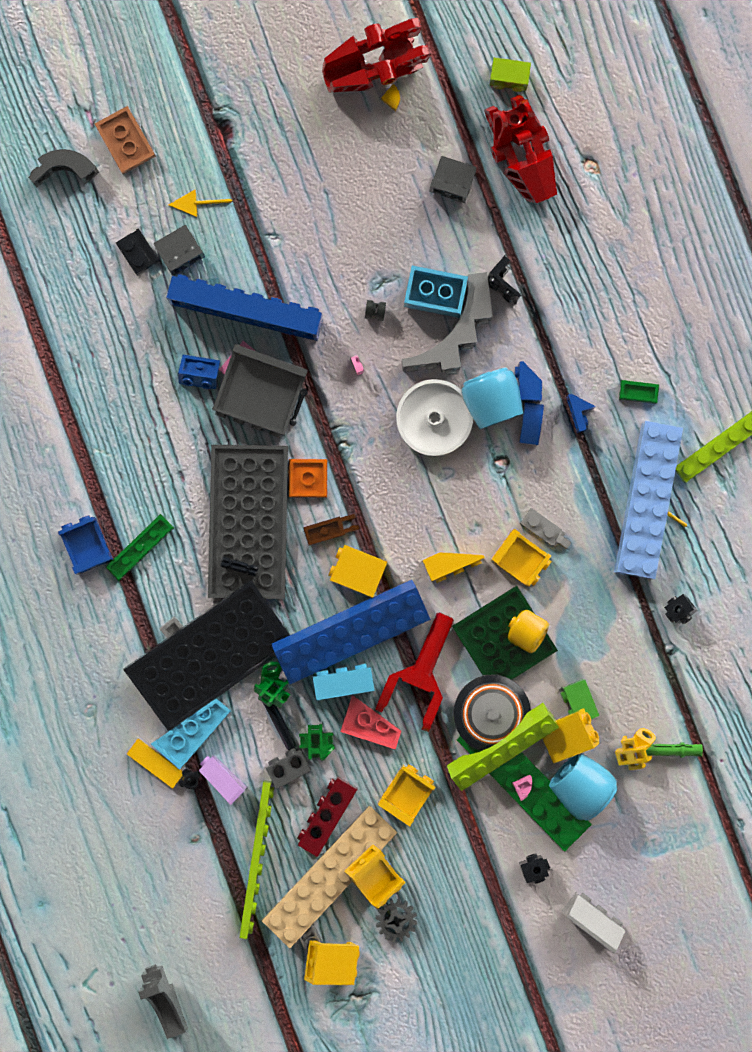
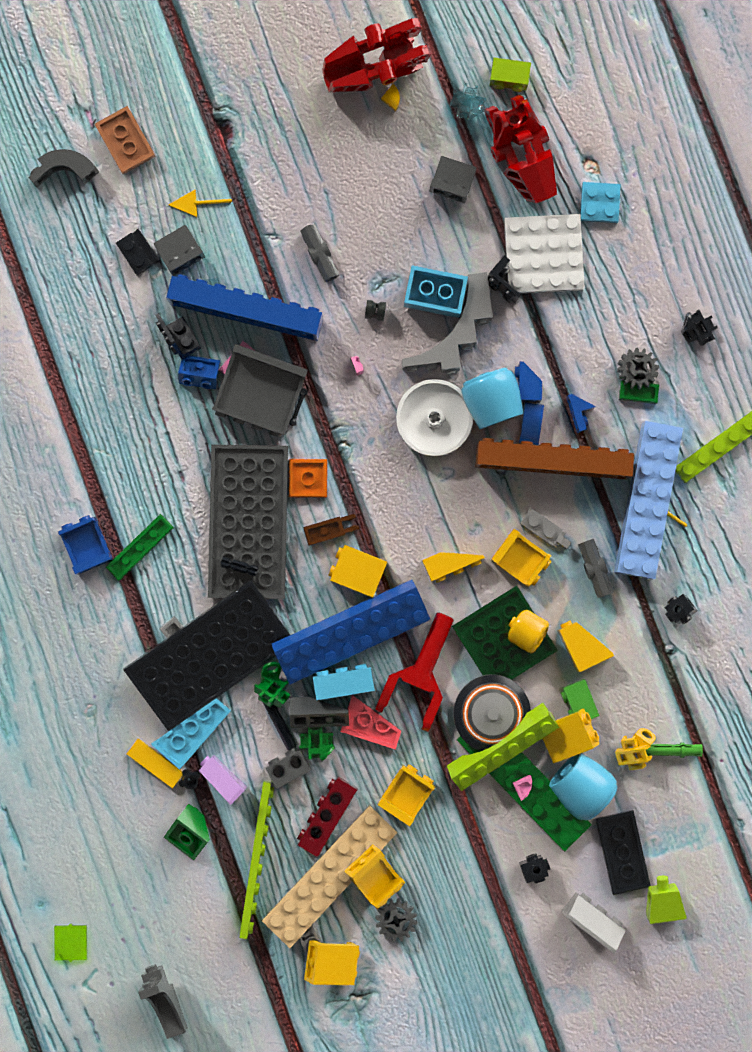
(70, 942): none -> clear neon green piece
(178, 336): none -> black bracket
(189, 832): none -> green slope
(316, 713): none -> dark grey slope
(319, 253): none -> dark grey piece
(468, 103): none -> clear light blue piece
(544, 253): none -> white plate
(554, 460): none -> dark orange brick
(582, 646): none -> yellow slope
(595, 568): none -> dark grey piece
(600, 202): none -> medium azure plate
(622, 852): none -> black tile
(643, 373): none -> dark grey gear
(664, 902): none -> lime torso
(696, 330): none -> black piece

